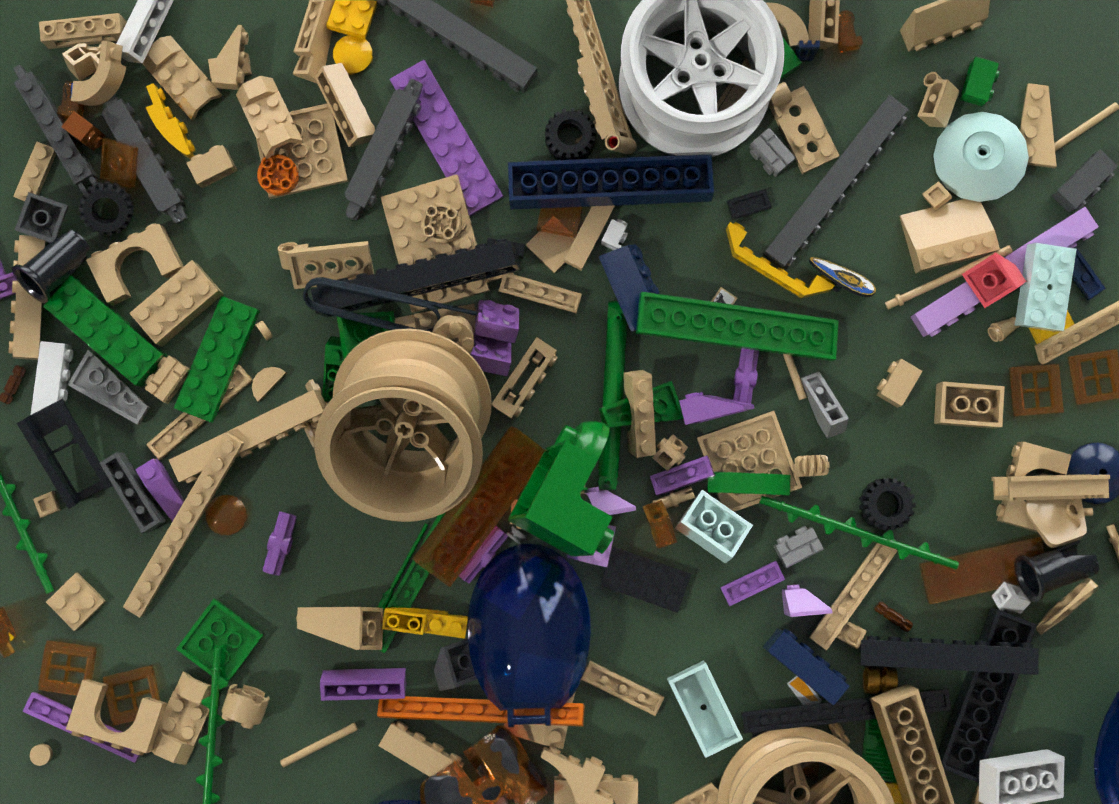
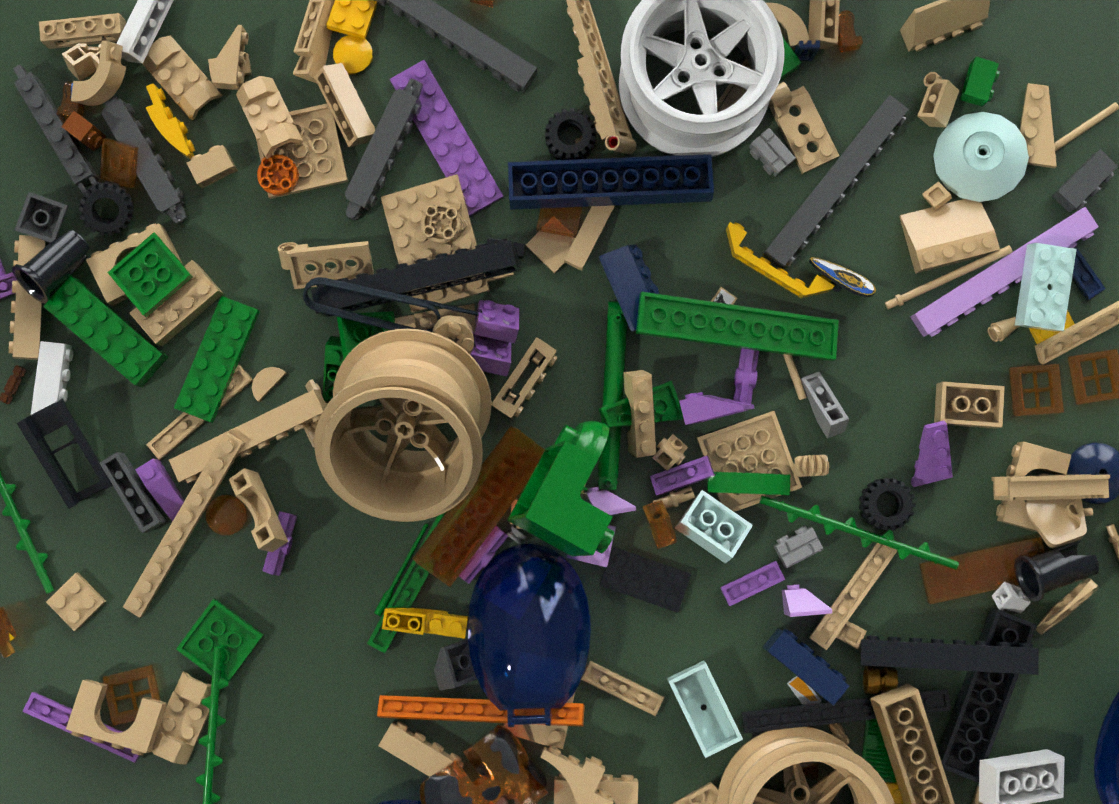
(35, 171): tan plate -> none
(41, 754): tan tile -> none
(47, 504): tan tile -> none
(70, 650): clear orange piece -> none
(105, 387): light grey wing -> none
(150, 274): none -> green plate
(167, 379): tan brick -> none
(245, 705): tan brick -> none
(251, 491): none -> tan arch
(264, 330): tan tile -> none
(319, 745): tan bar -> none
(349, 626): tan slope -> none
(363, 684): medium lavender brick -> none
(540, 292): tan tile -> none
(615, 234): white brick -> none
(749, 204): black tile -> none
(893, 616): reddish brown axle -> none
(898, 383): tan brick -> none
(934, 455): none -> medium lavender wing
(993, 279): coral slope -> none

